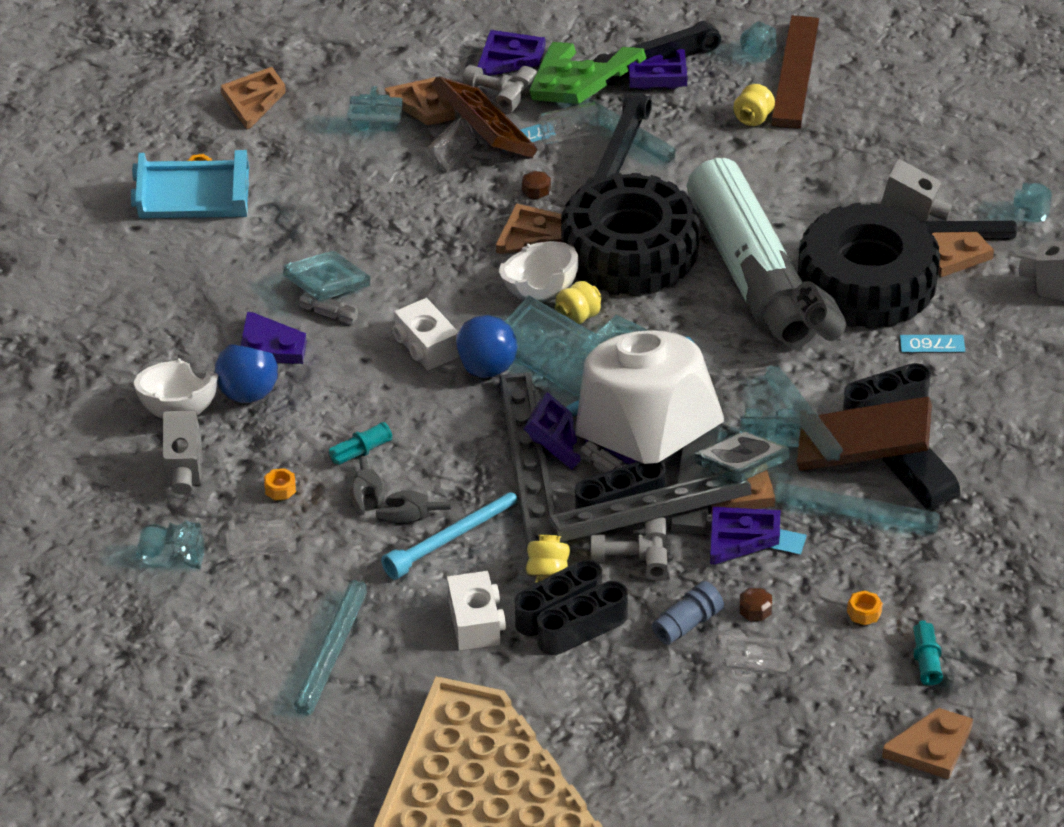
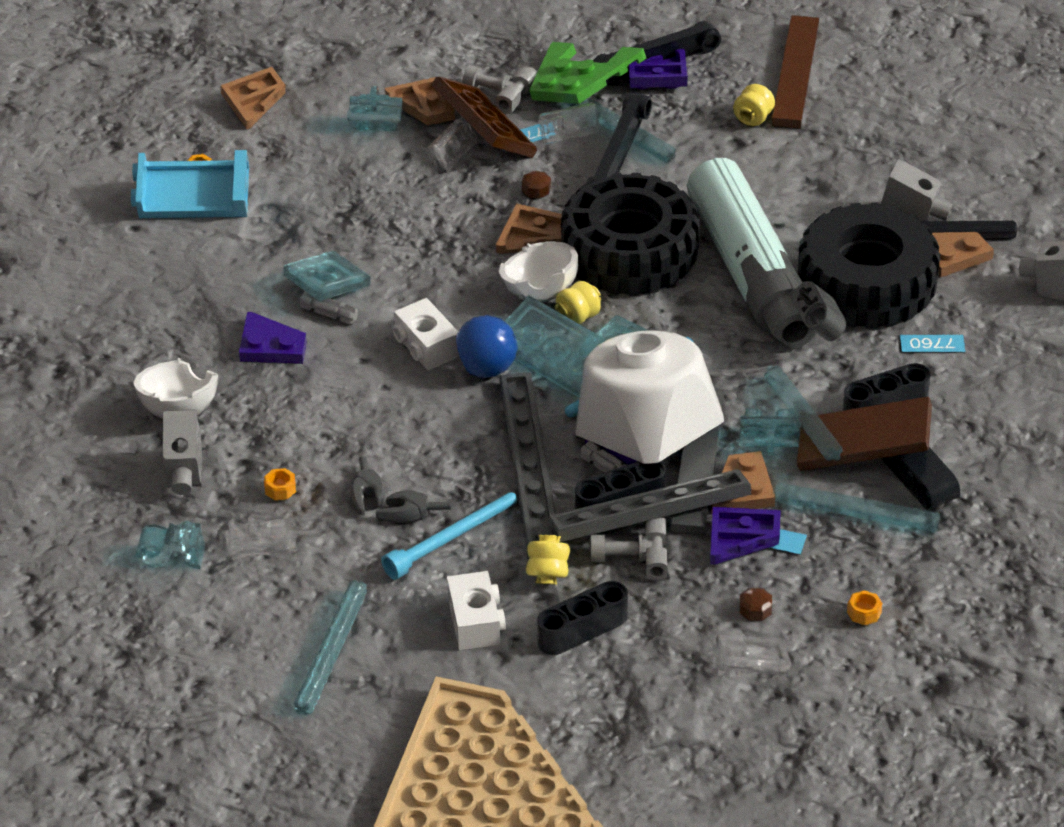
(245, 373): blue helmet -> none
(360, 443): teal axle -> none
(510, 52): dark purple wing -> none
(553, 428): dark purple wing -> none
(554, 590): black beam -> none
(682, 617): sand blue axle -> none
(742, 456): tile -> none
(759, 41): clear light blue plate -> none
(927, 653): teal axle -> none
(931, 743): medium nougat wing -> none
(1033, 202): clear light blue plate -> none

